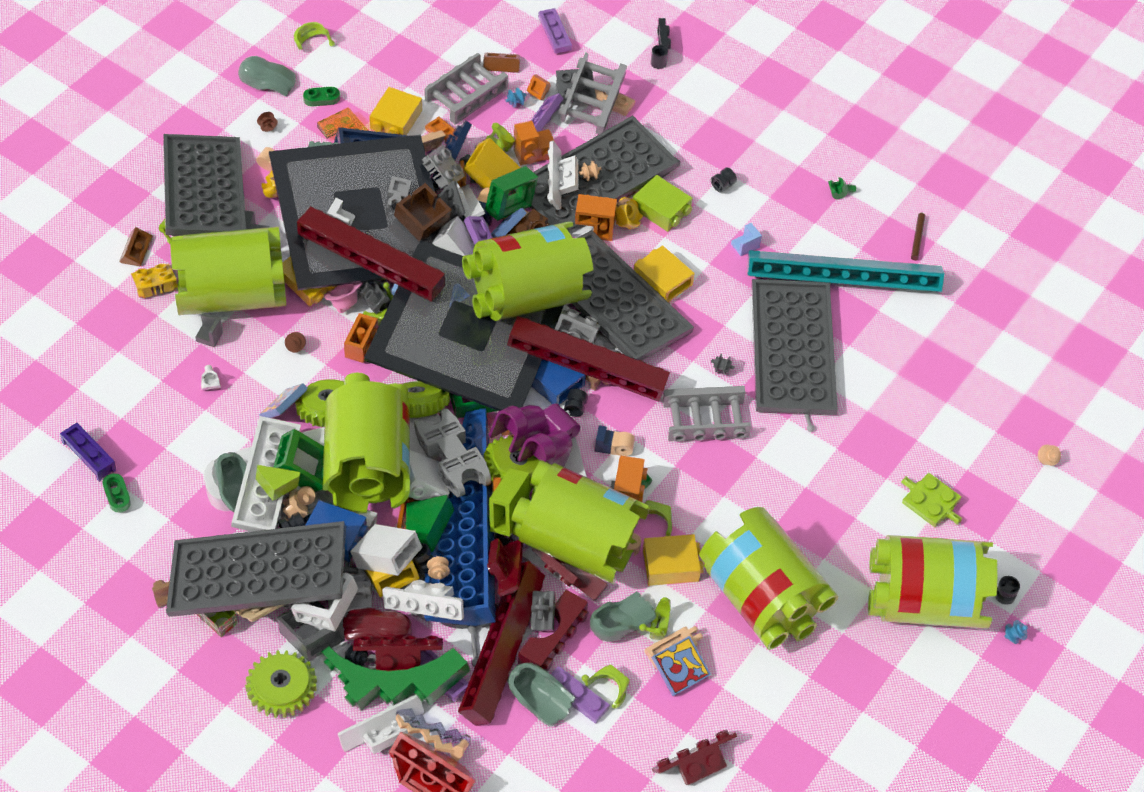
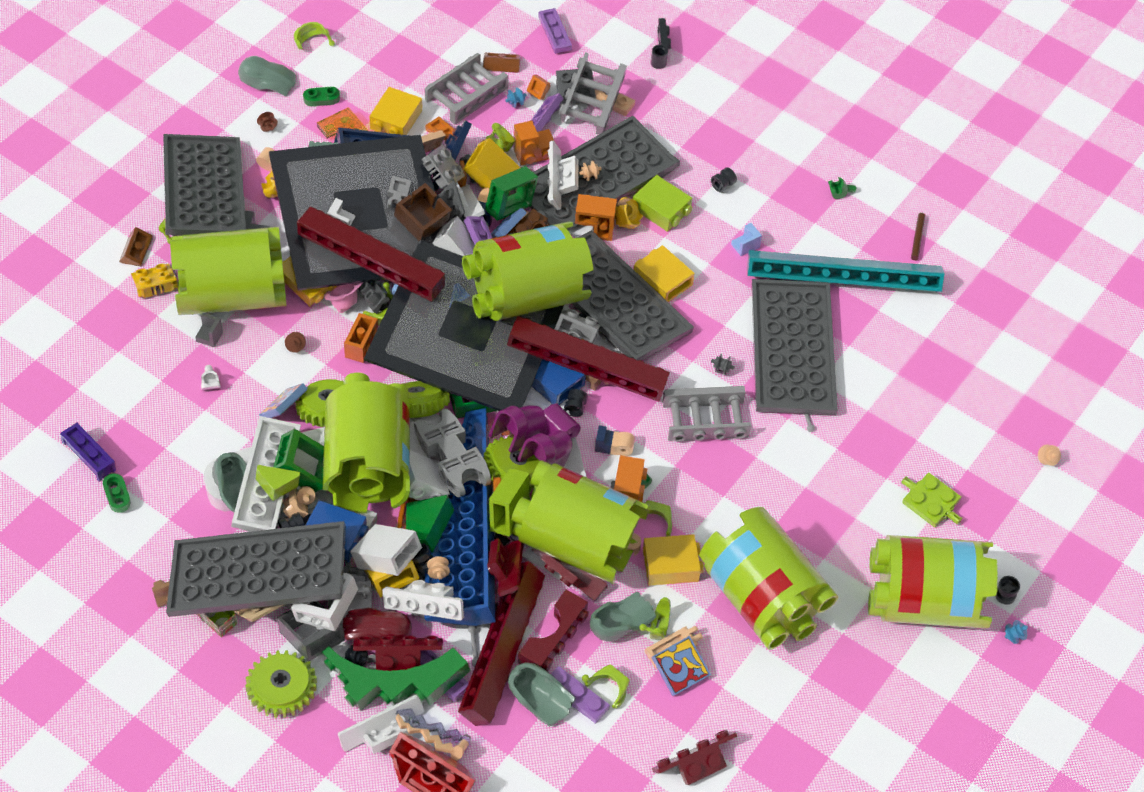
(543, 611): dark grey hips -> none

